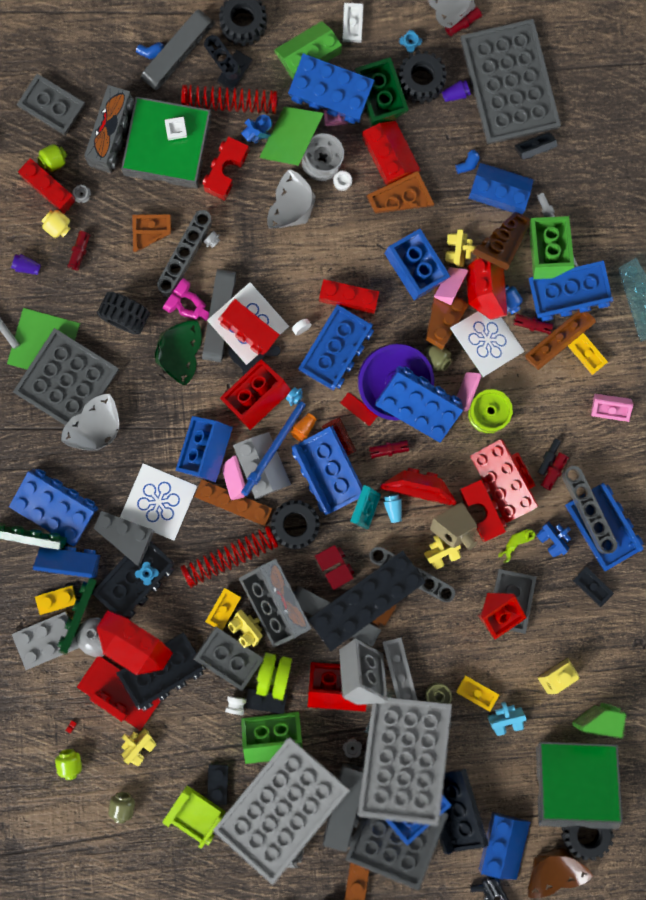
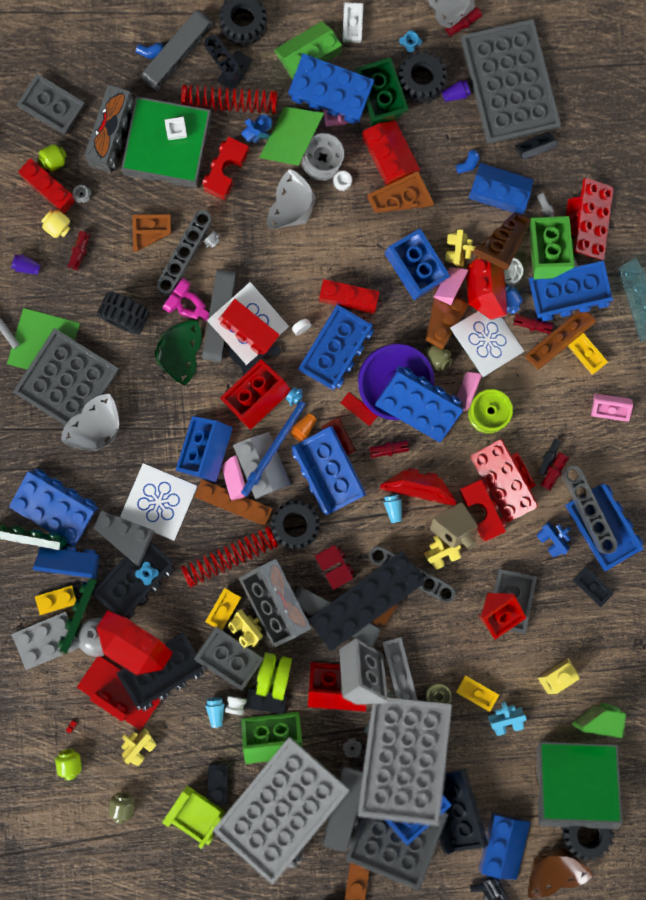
(215, 711): none -> medium azure cone
(365, 507): teal tile -> none
(513, 273): none -> white wheel
(515, 540): lime arm -> none
(590, 218): none -> red bracket

